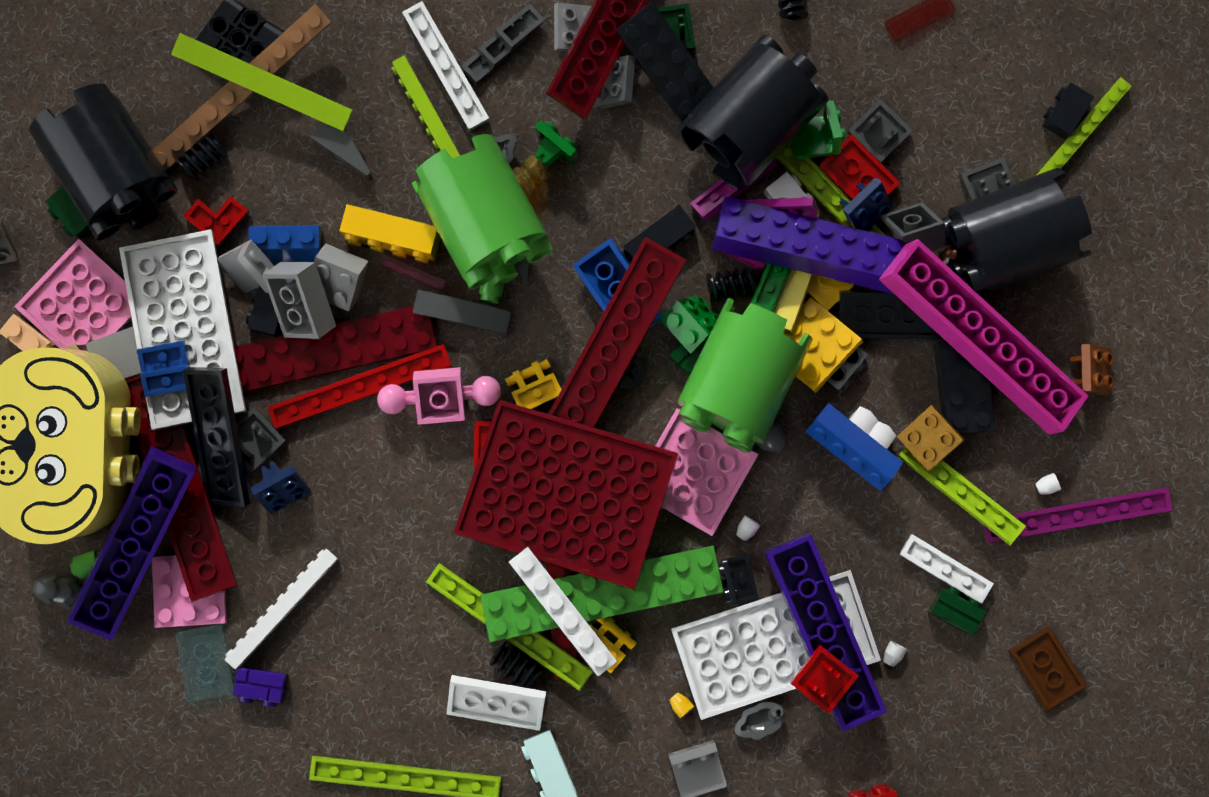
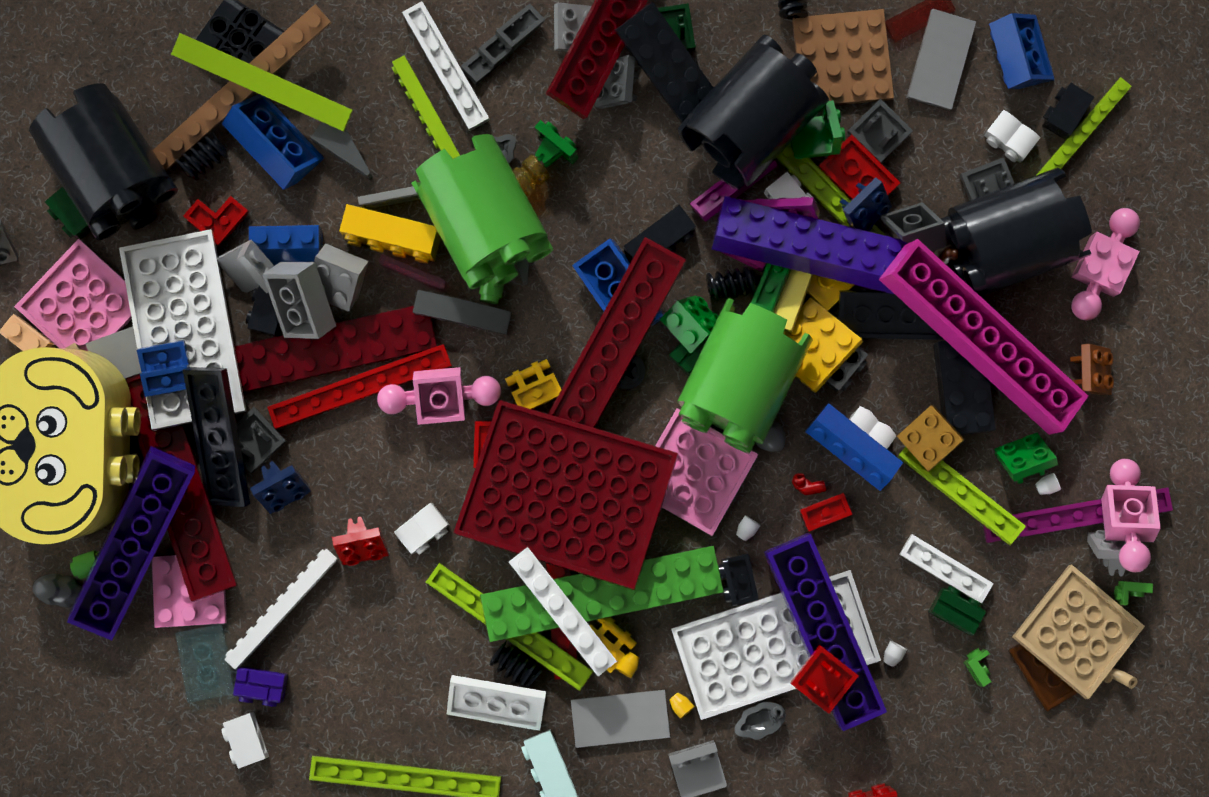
(244, 740): none -> white brick
(272, 140): none -> blue slope
(360, 544): none -> red plate
(388, 198): none -> light grey tile
(422, 529): none -> white brick
(620, 718): none -> light grey tile
(628, 664): none -> yellow hose
(806, 487): none -> red arm
(825, 512): none -> red plate
(848, 55): none -> medium nougat plate
(941, 59): none -> light grey tile
(978, 671): none -> bright green bracket
(1011, 136): none -> white brick
(1021, 51): none -> blue slope
(1026, 457): none -> green plate
(1078, 631): none -> tan plate
(1107, 265): none -> bright pink brick
(1107, 551): none -> light grey plate
(1122, 677): none -> tan arm
(1130, 514): none -> bright pink brick
(1136, 589): none -> bright green bracket

